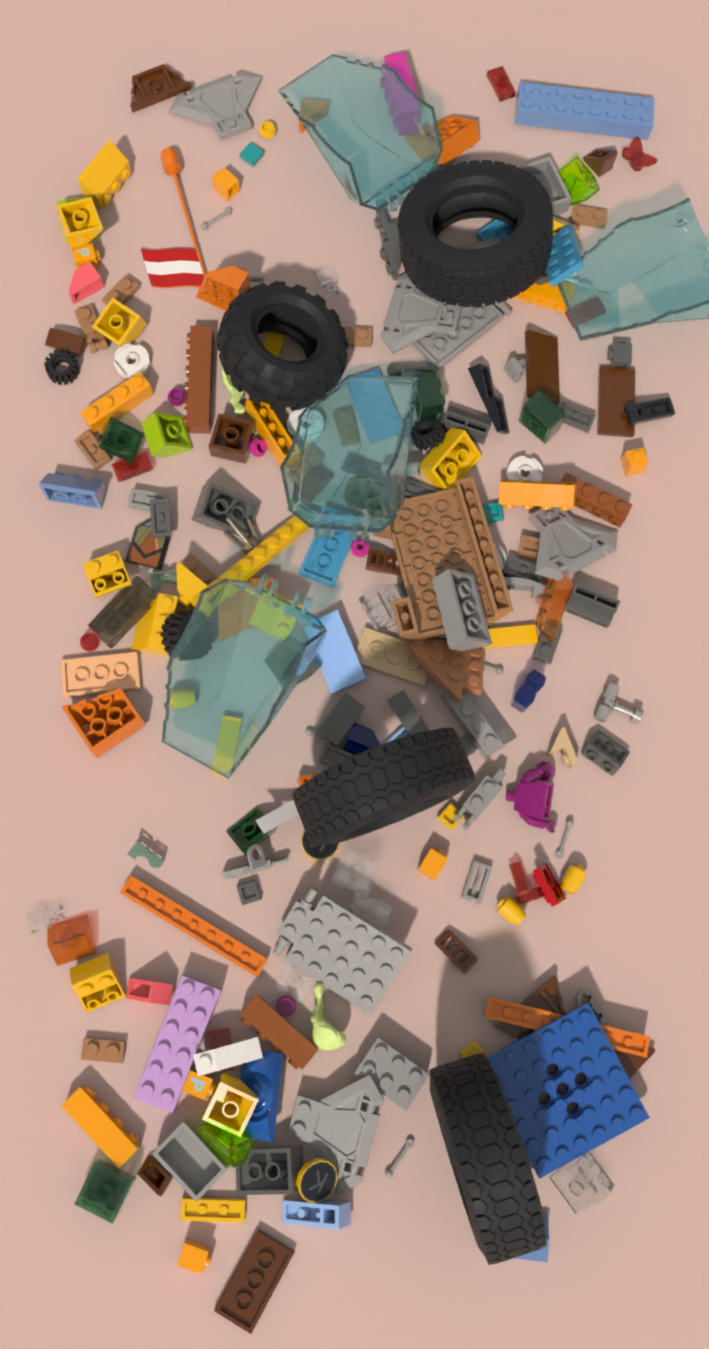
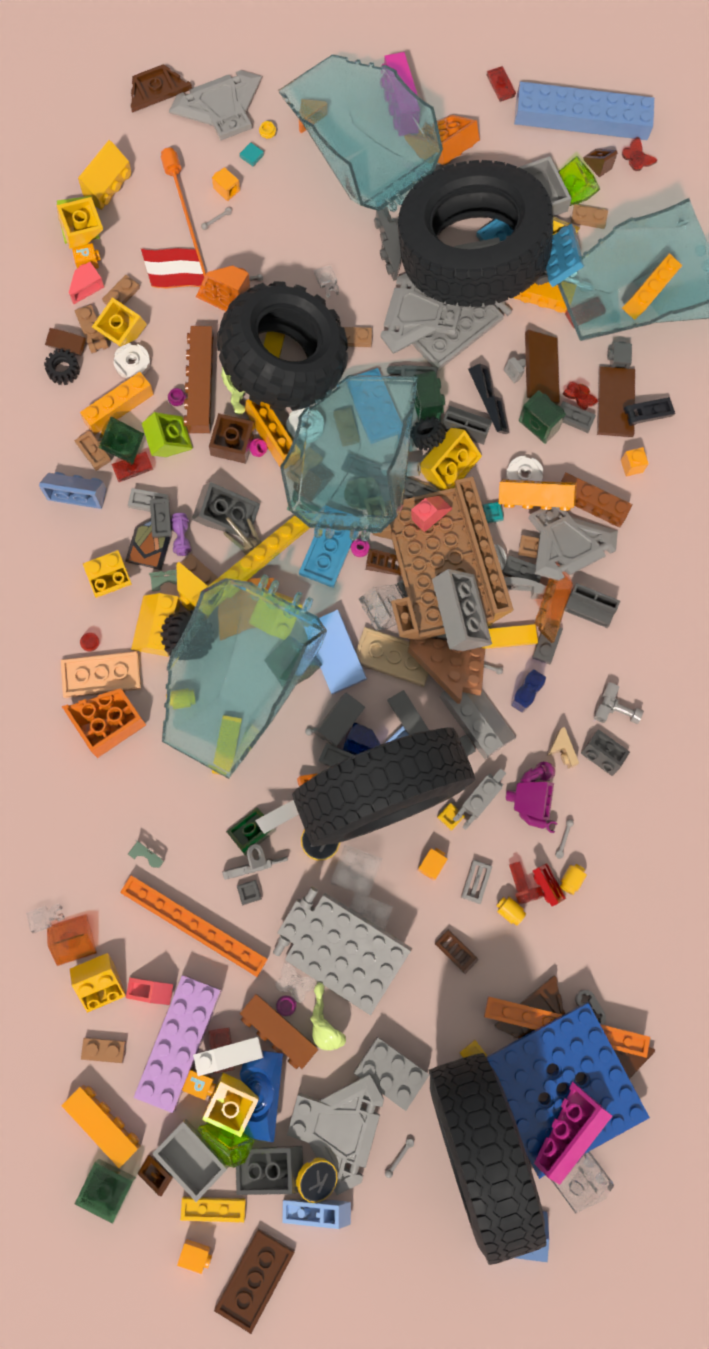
(123, 612): clear smoke tile -> none
(180, 525): none -> medium lavender piece
(429, 512): none -> coral slope
(571, 1134): none -> dark pink wedge
(581, 394): none -> clear red animal
(652, 286): none -> light orange brick

